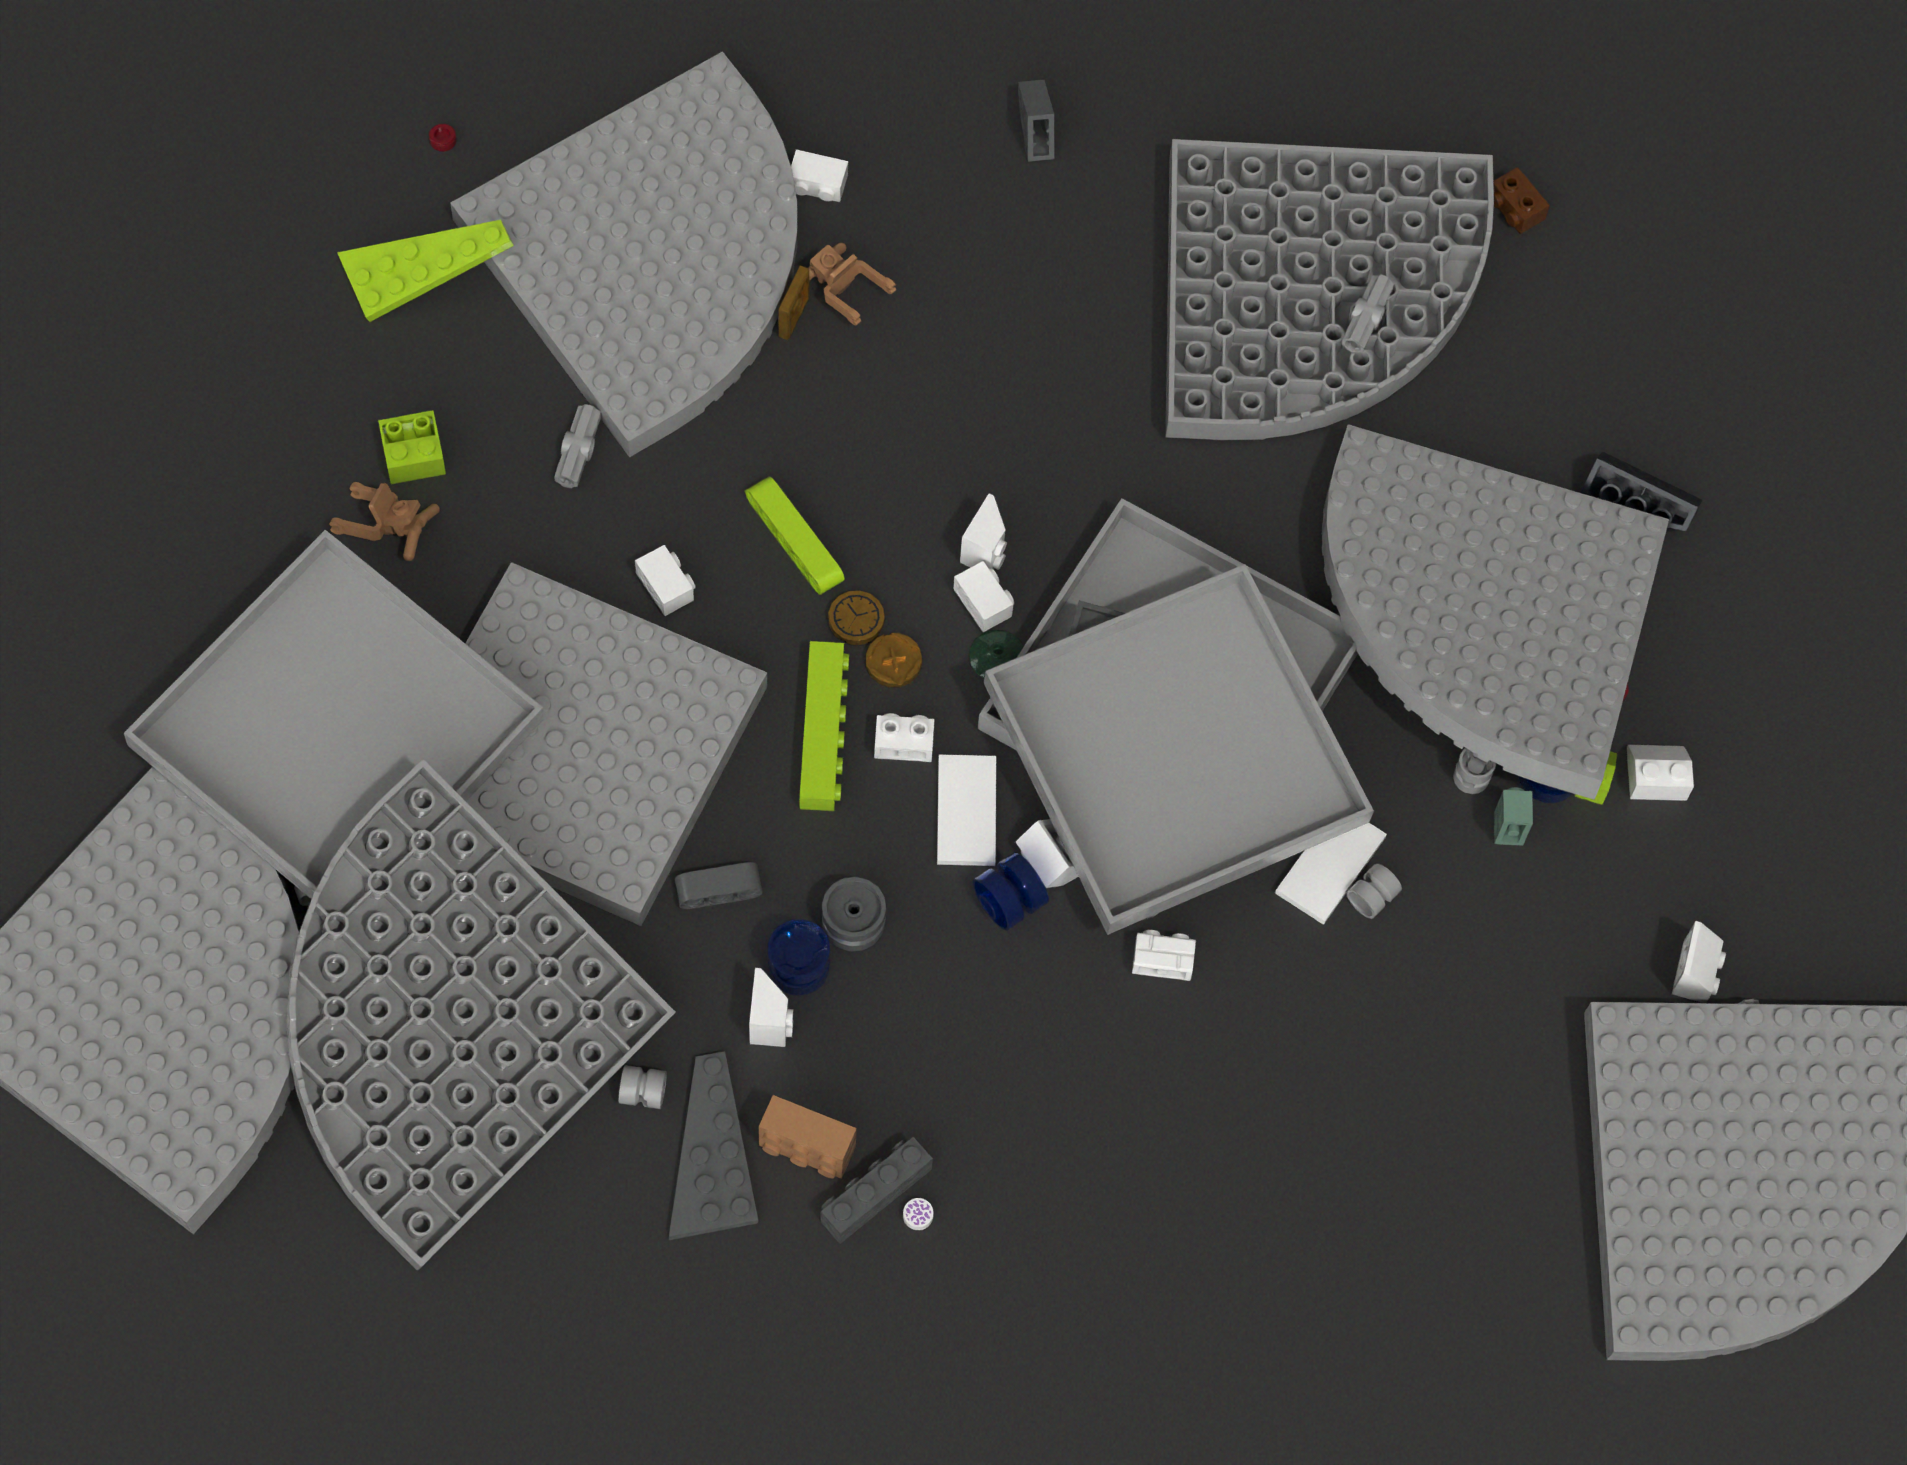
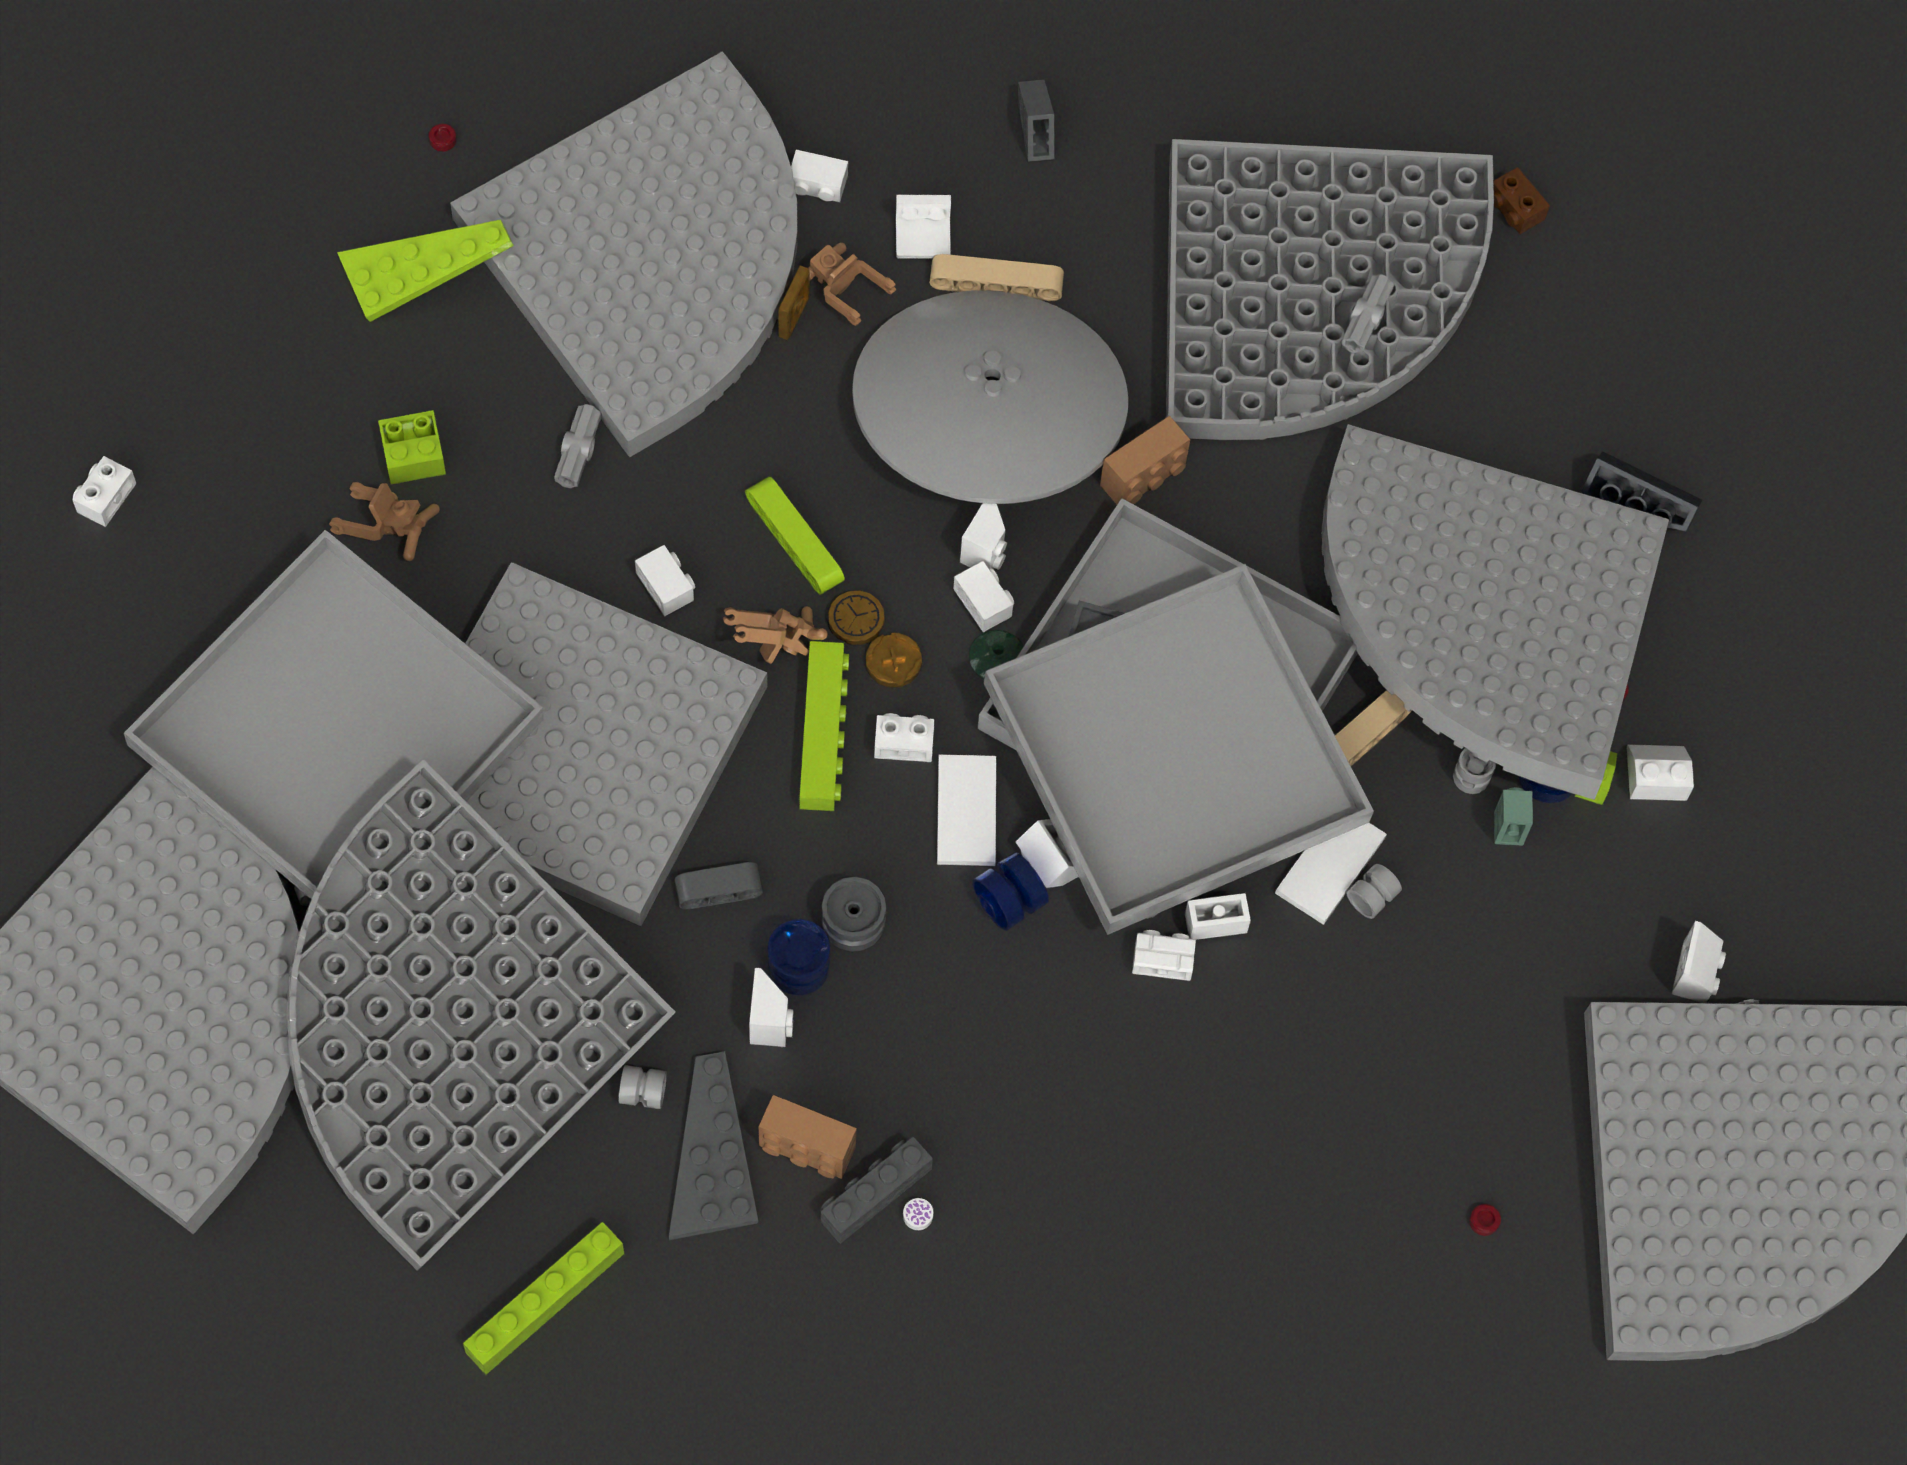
(103, 491): none -> white brick
(543, 1298): none -> lime brick
(774, 631): none -> medium nougat piece
(922, 225): none -> white bracket
(975, 273): none -> tan beam
(979, 440): none -> light grey dish
(1145, 462): none -> medium nougat brick
(1217, 916): none -> white brick
(1371, 726): none -> tan beam
(1485, 1219): none -> dark red tile

